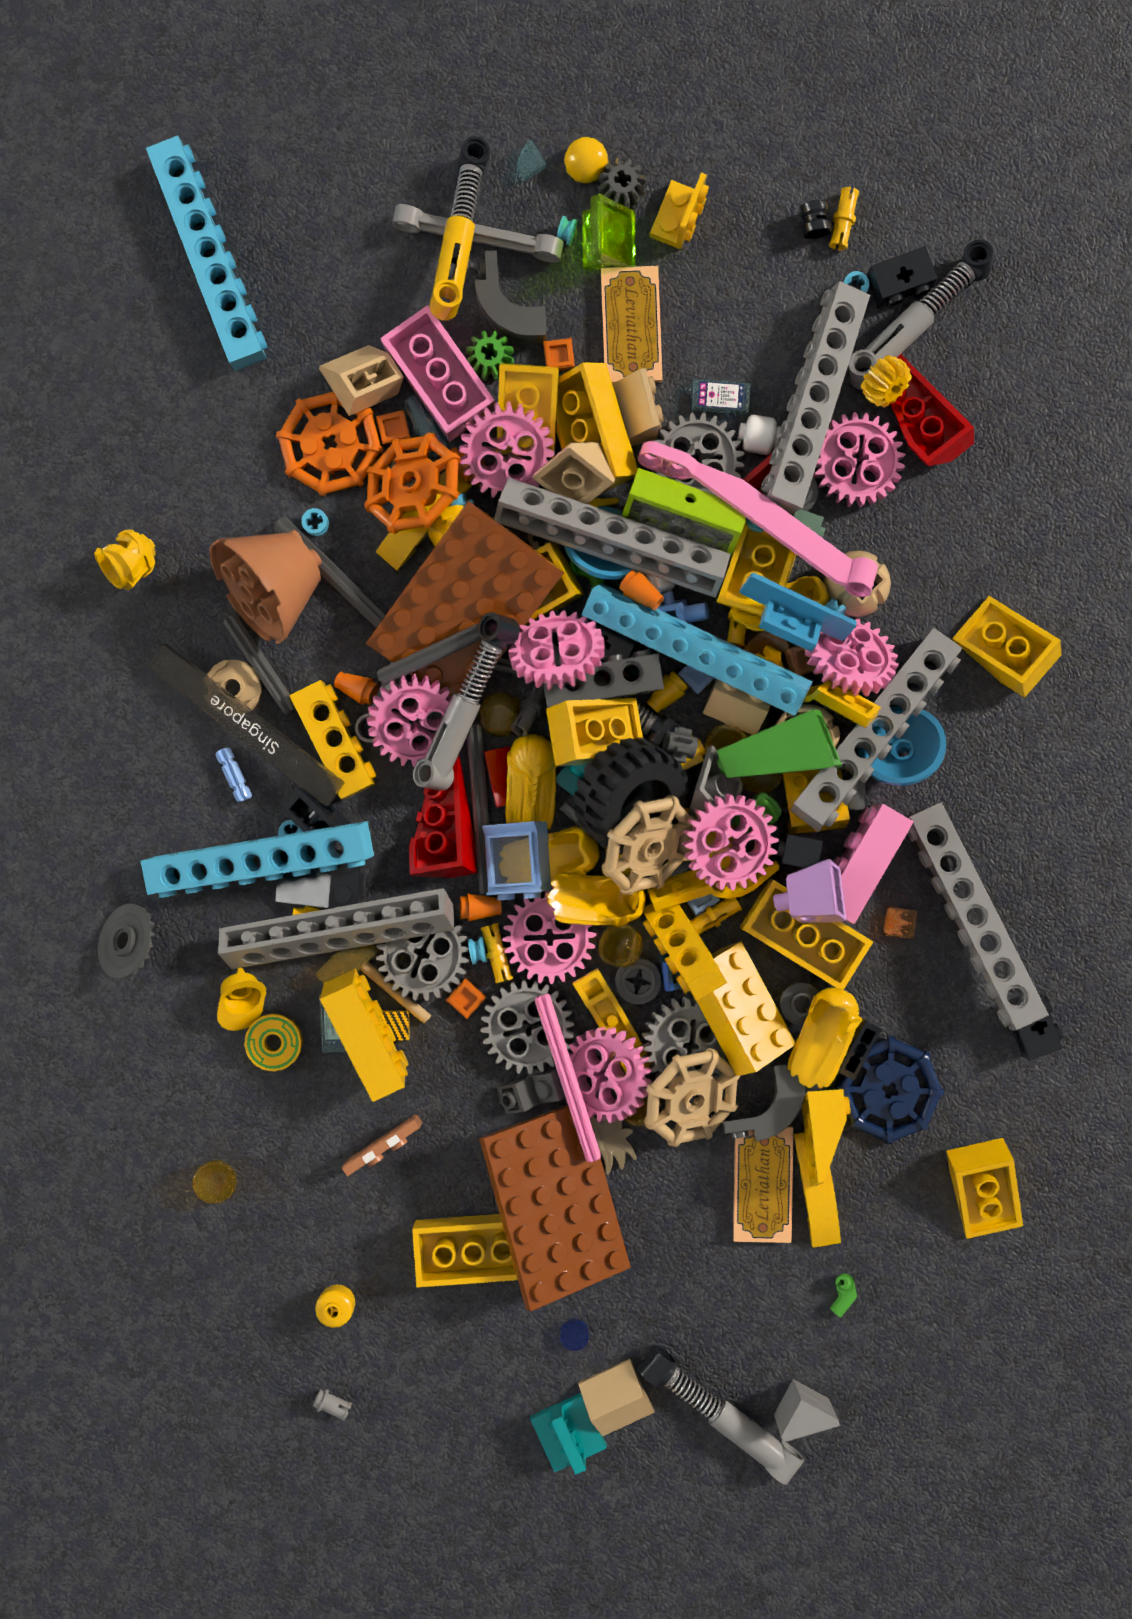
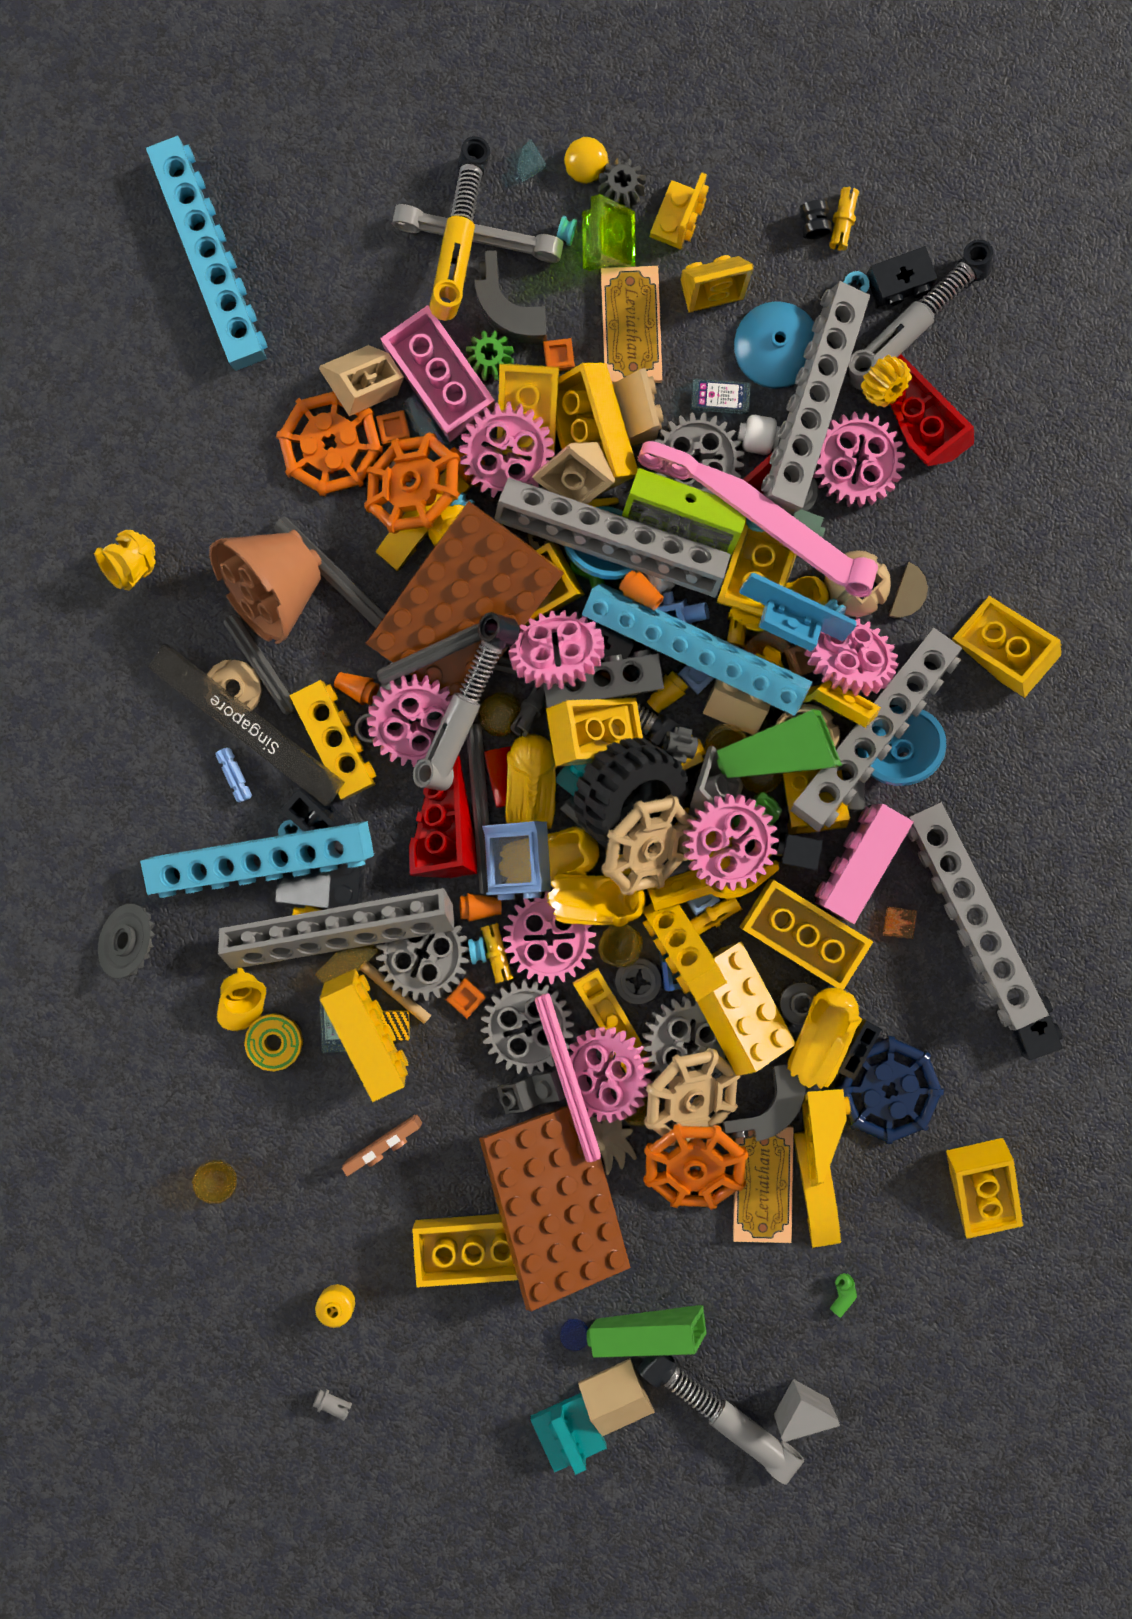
(308, 517): medium azure bush -> none
(649, 1333): none -> bright green slope
(700, 1154): none -> orange plate
(715, 282): none -> yellow slope
(759, 353): none -> dark azure dish
(814, 894): lavender torso -> none
(910, 593): none -> dark tan tile

